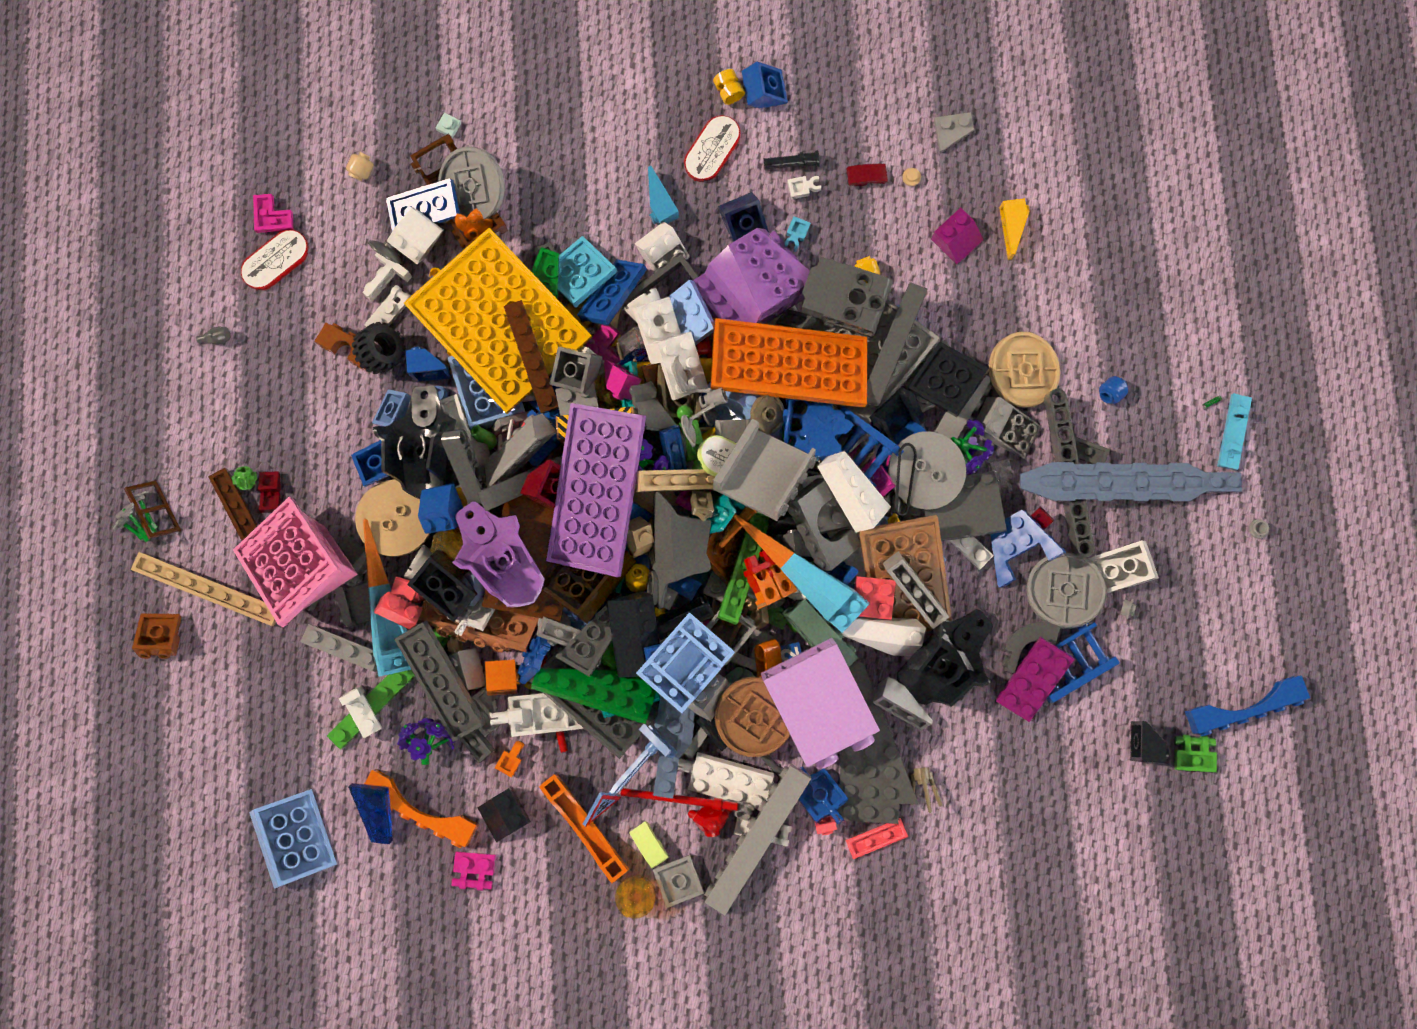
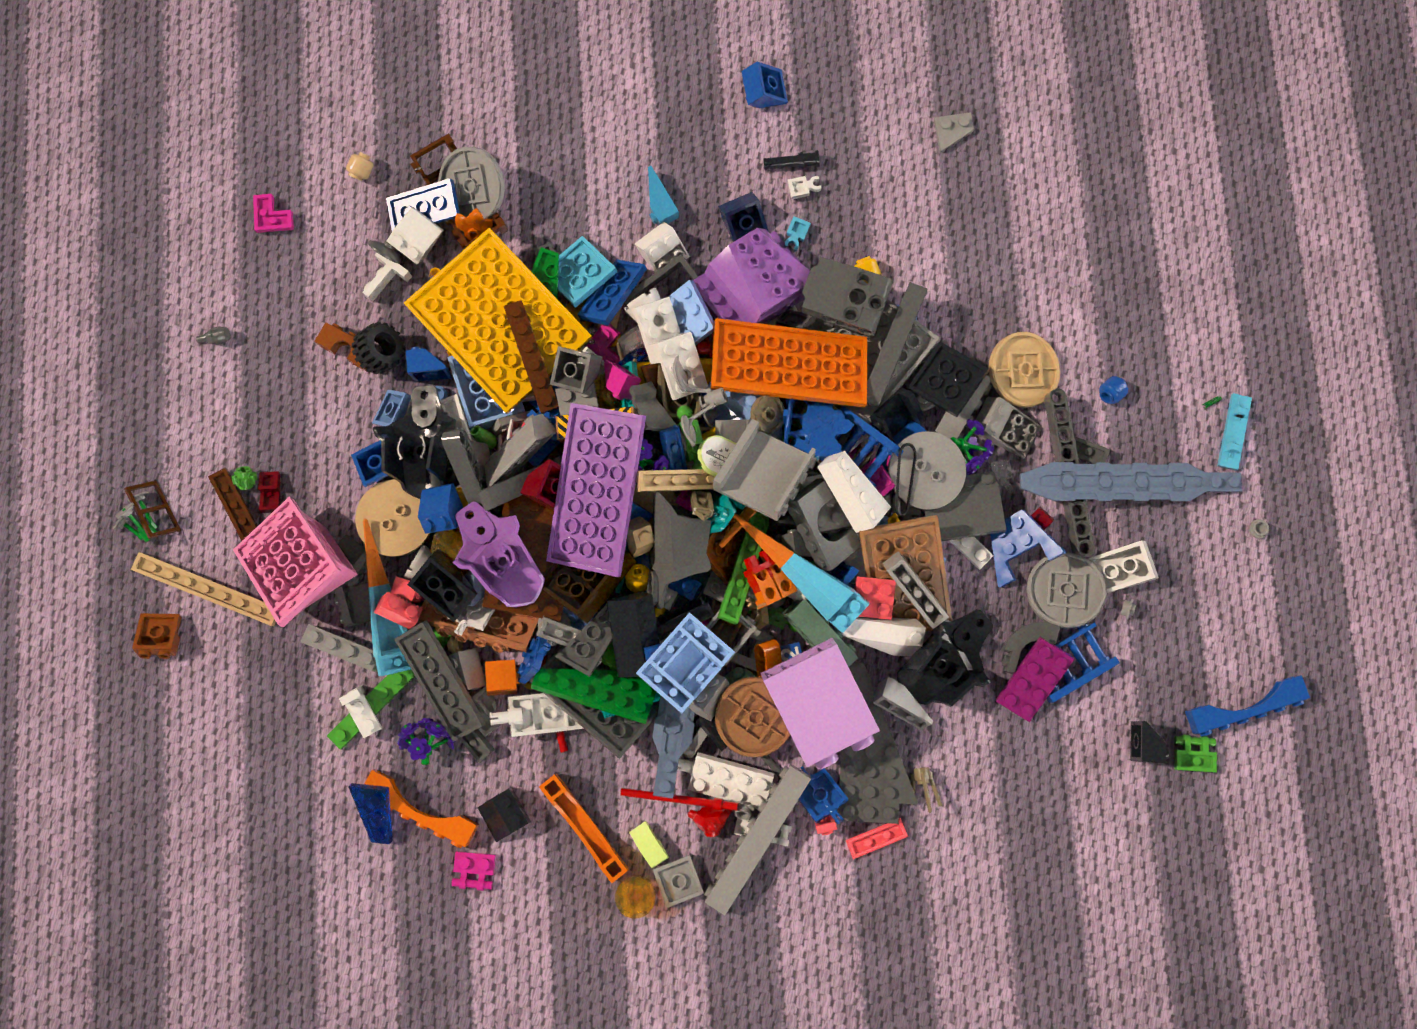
(274, 259): white tile -> none
(292, 838): light blue slope -> none
(389, 309): white plate -> none
(448, 125): light aqua plate -> none
(510, 761): orange plate -> none
(606, 800): medium blue piece -> none
(712, 148): white tile -> none
(728, 86): yellow wheel -> none
(866, 173): dark red slope -> none
(911, 177): tan plate -> none
(957, 236): magenta slope -> none
(1013, 218): yellow slope -> none

